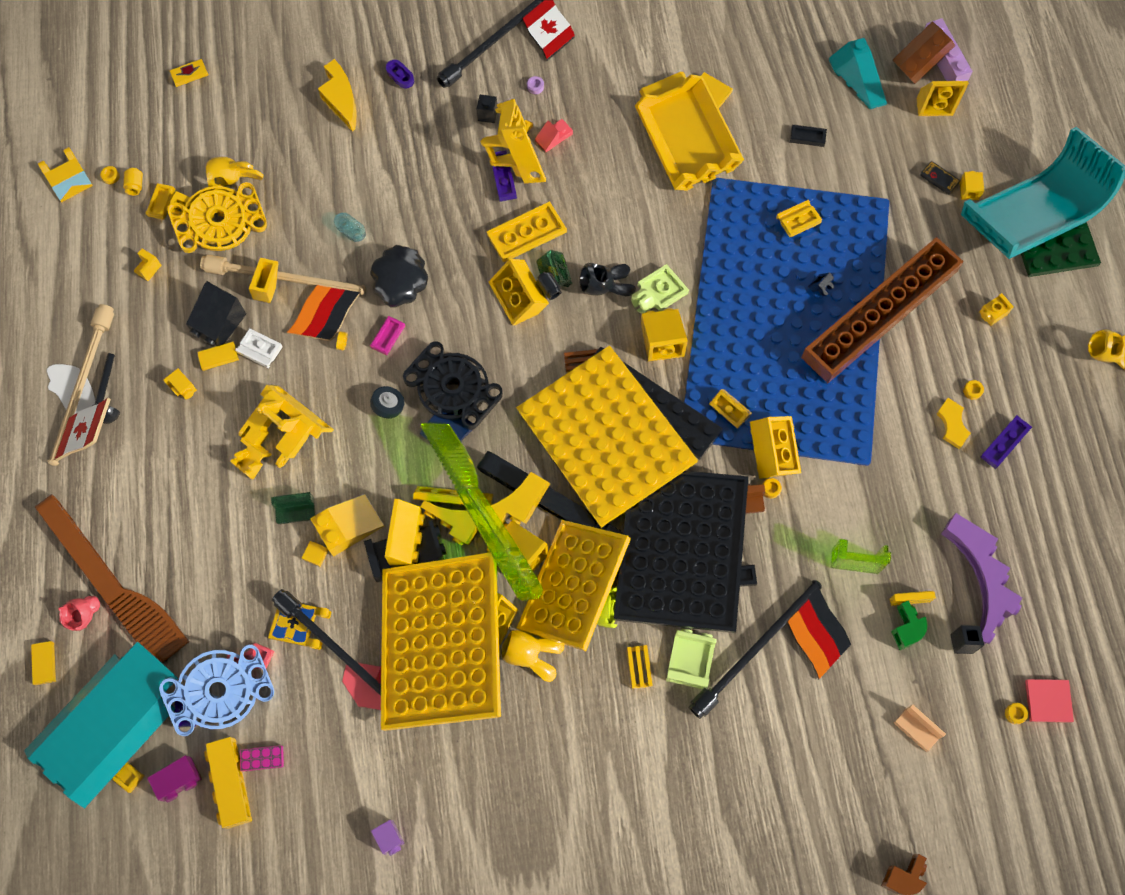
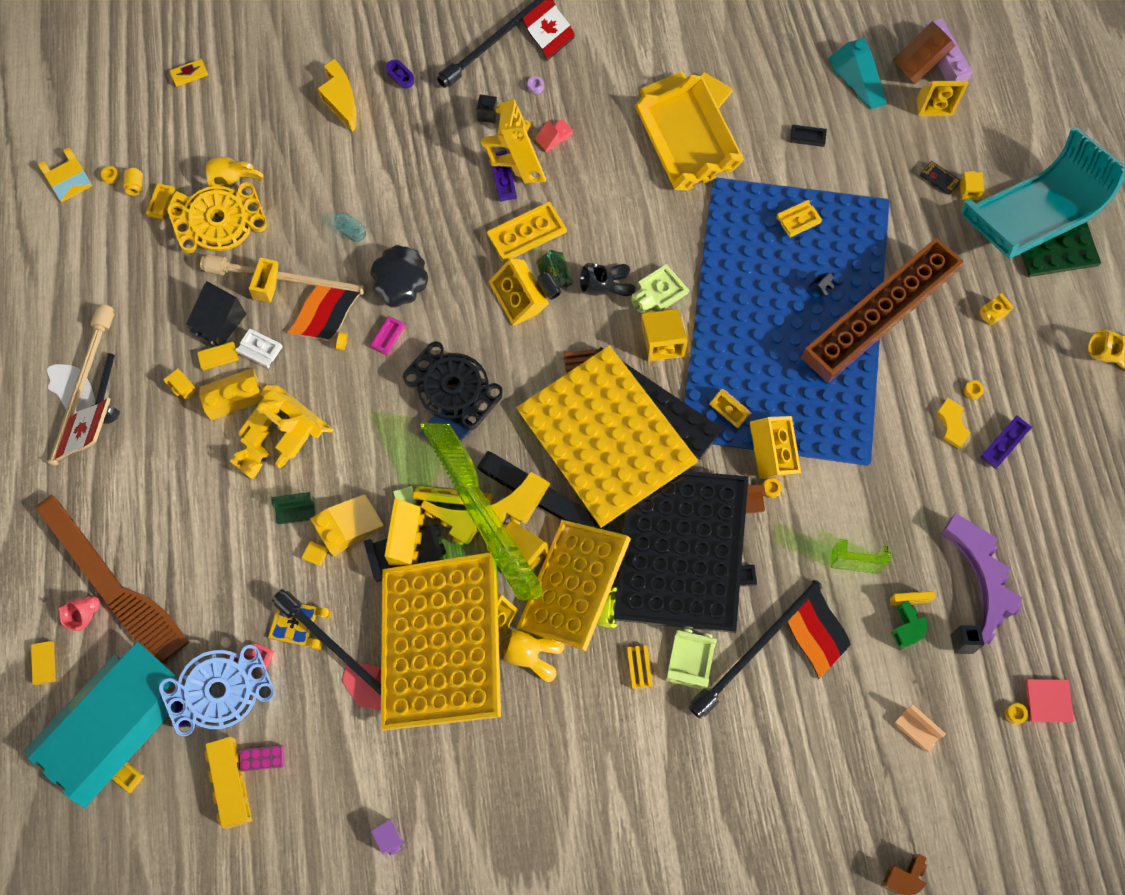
(148, 265): yellow panel -> none
(174, 779): magenta brick -> none
(231, 394): none -> yellow slope
(387, 402): black wheel -> none
(406, 495): none -> yellowish green tile

